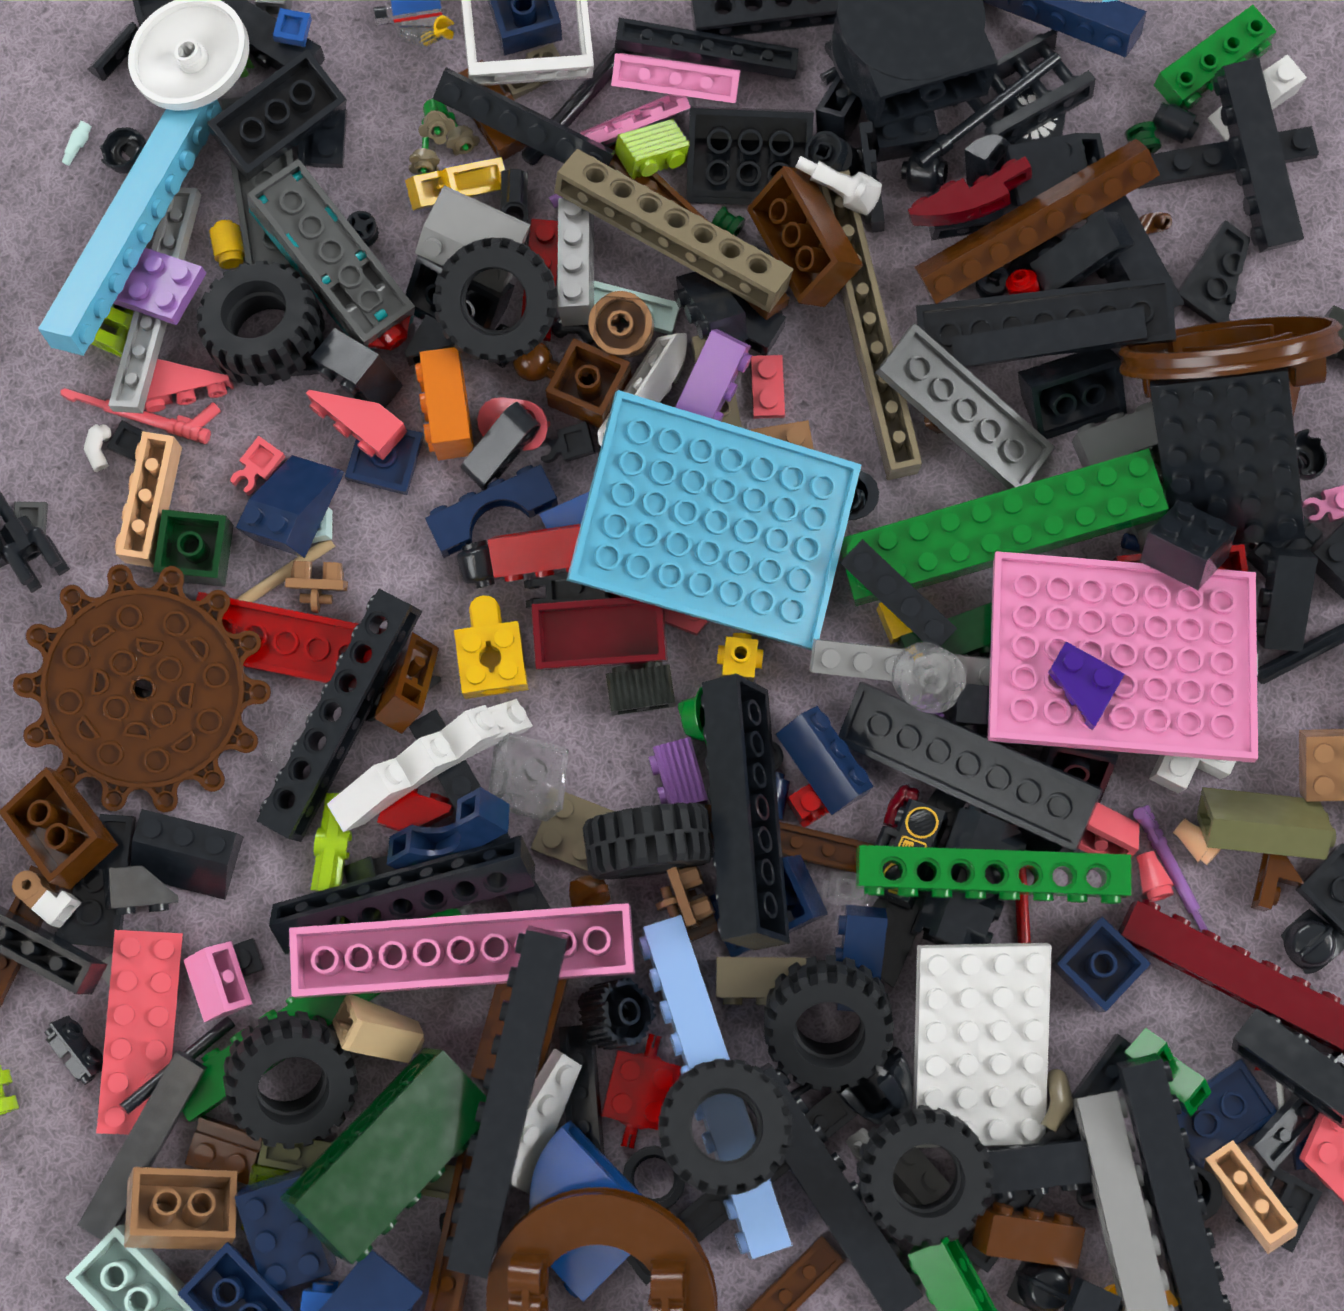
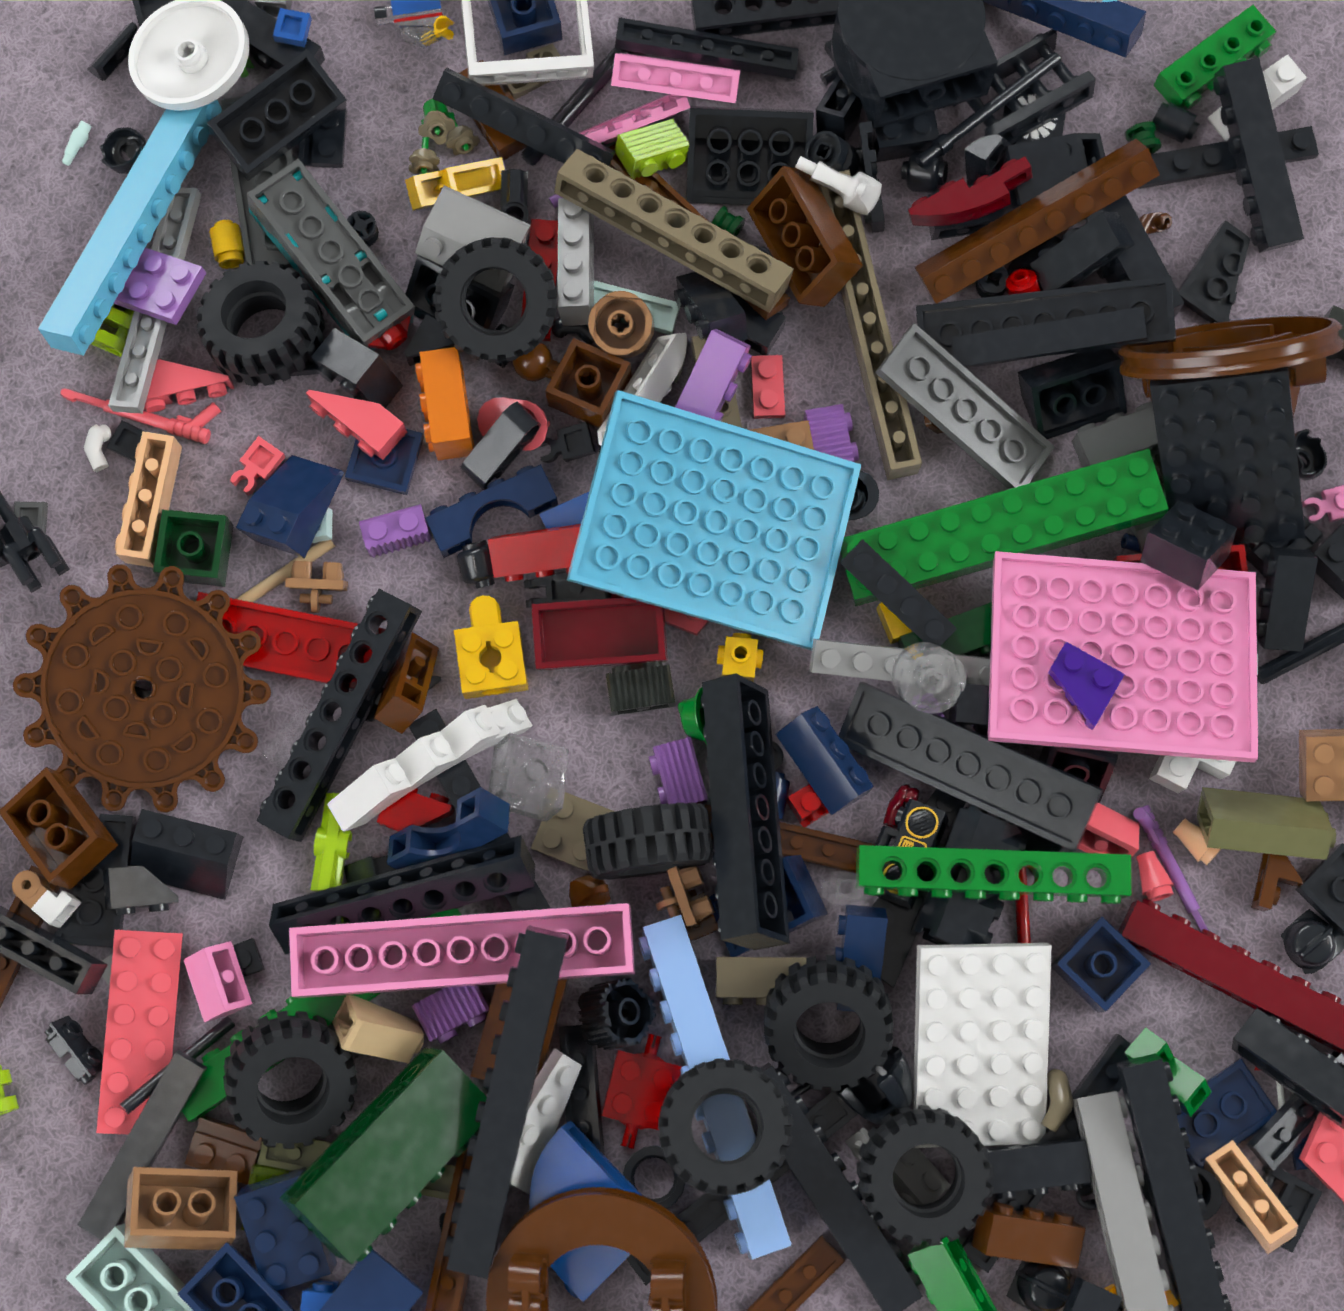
(395, 530): none -> medium lavender brick
(449, 1010): none -> medium lavender brick
(830, 431): none -> medium lavender brick

